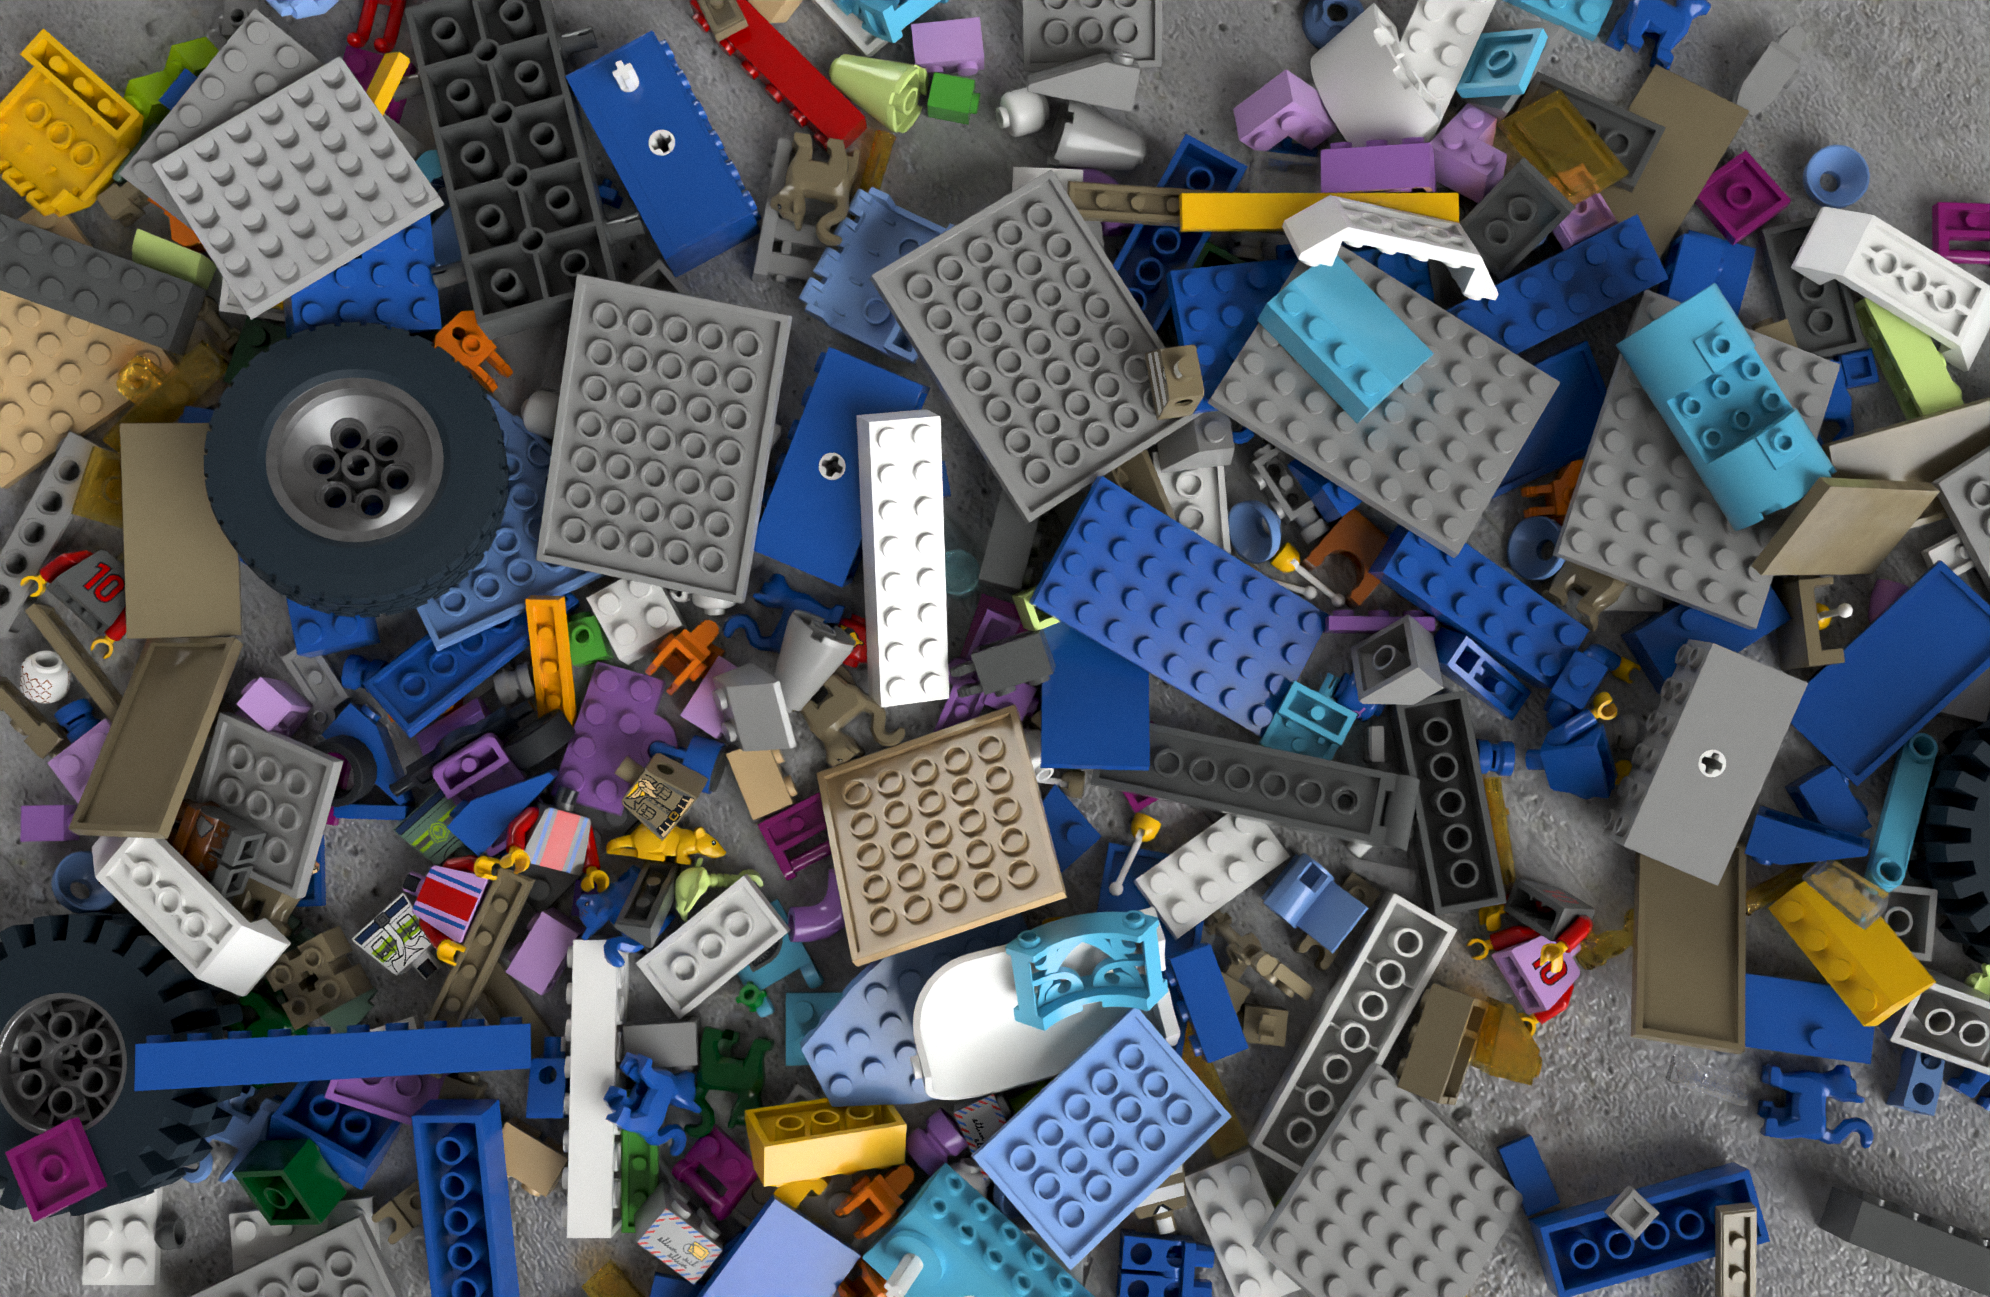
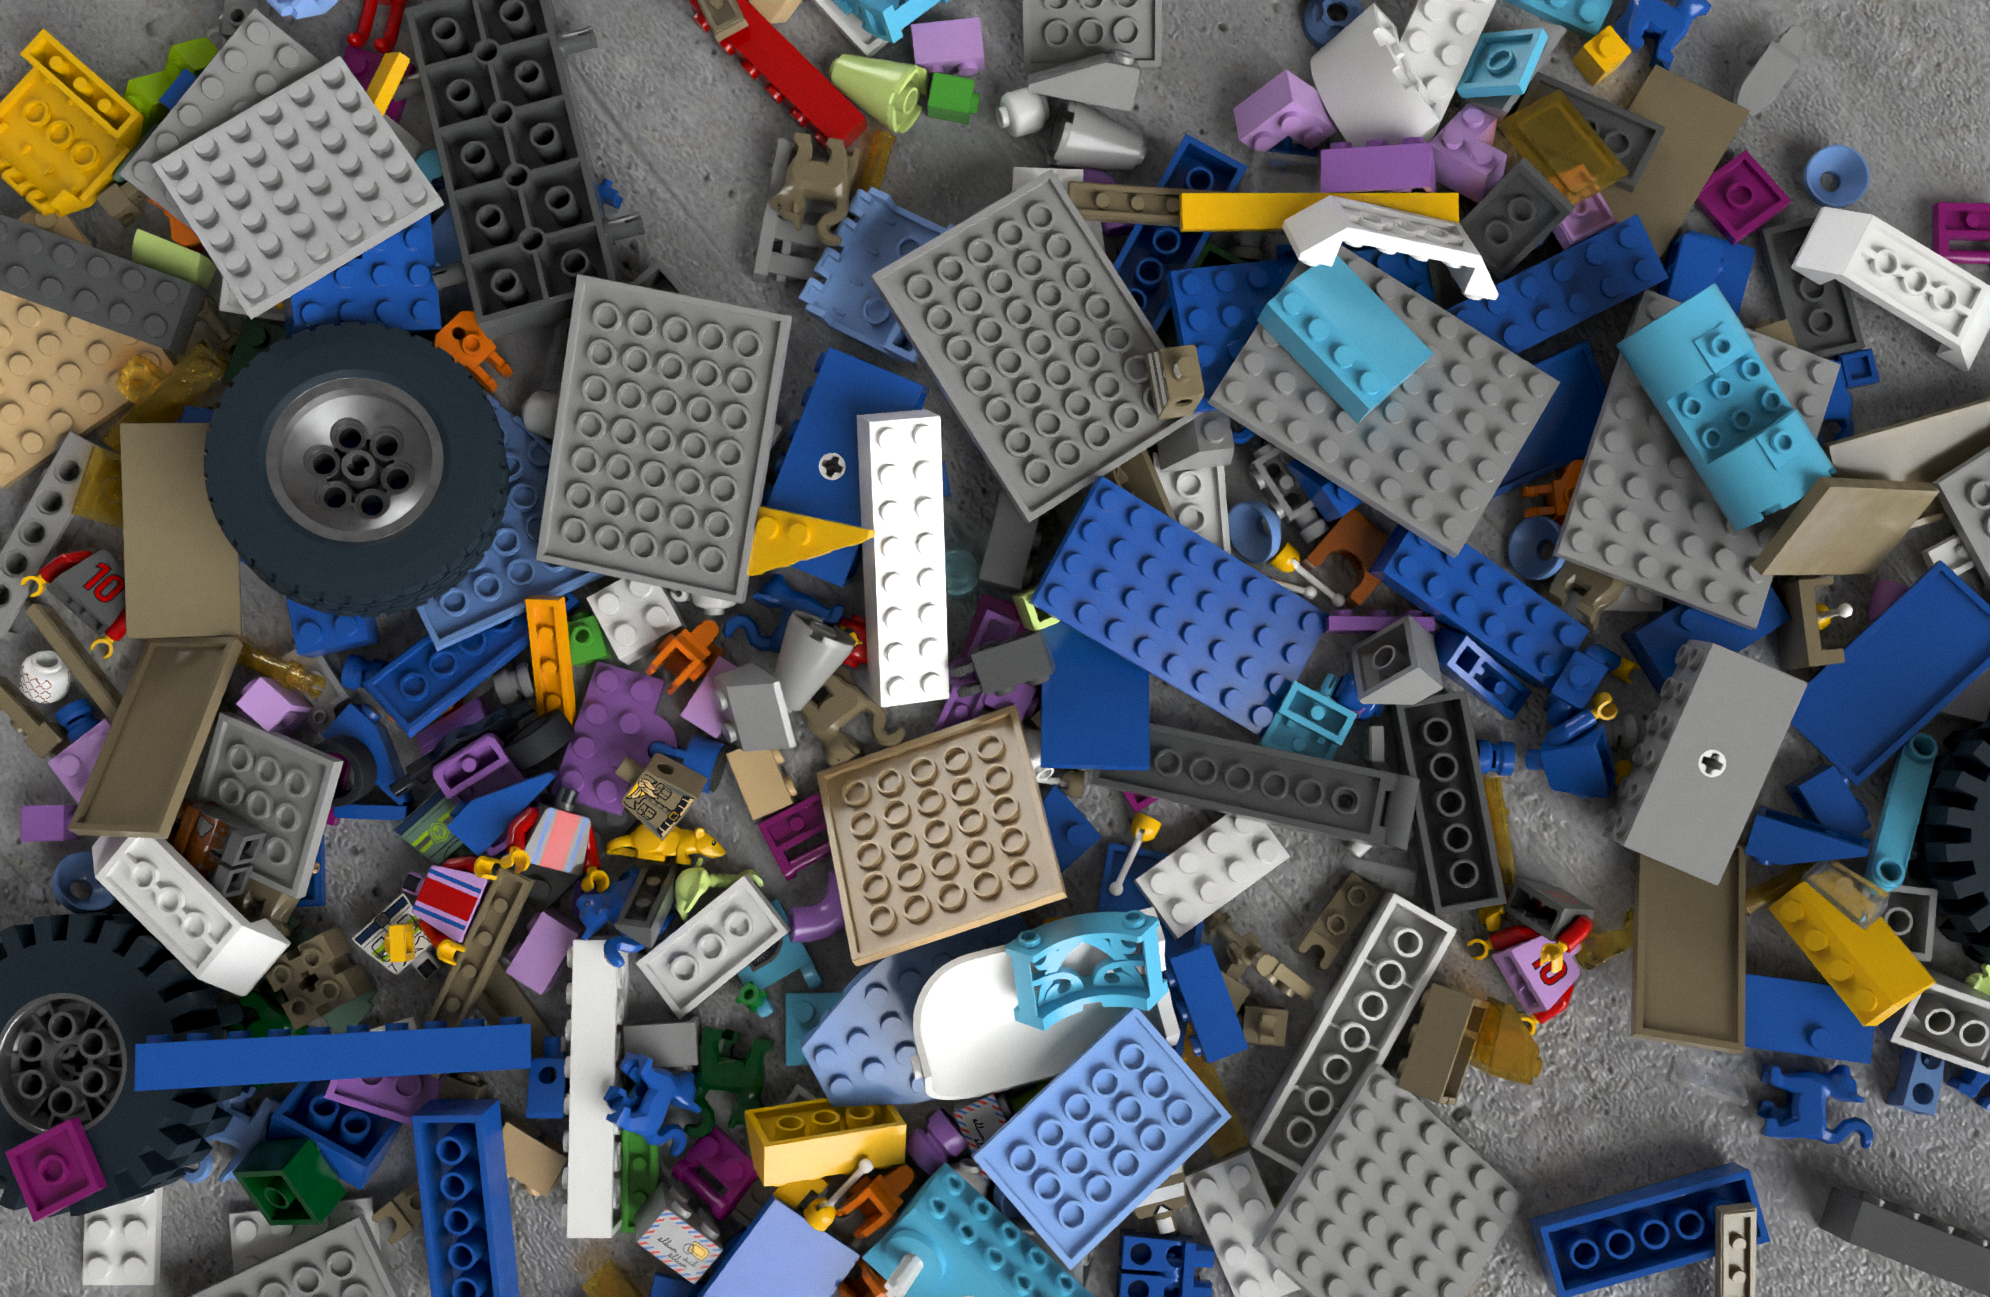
(170, 1235): dark grey hinge -> none
(288, 674): none -> clear yellow pin
(400, 942): none -> yellow plate
(666, 152): blue piece -> none
(790, 537): none -> yellow wing
(821, 1211): none -> hinge
(1313, 902): medium blue piece -> none
(1528, 1174): blue tile -> none
(1601, 55): none -> yellow brick
(1631, 1212): light grey tile -> none
(1908, 362): yellowish green brick -> none

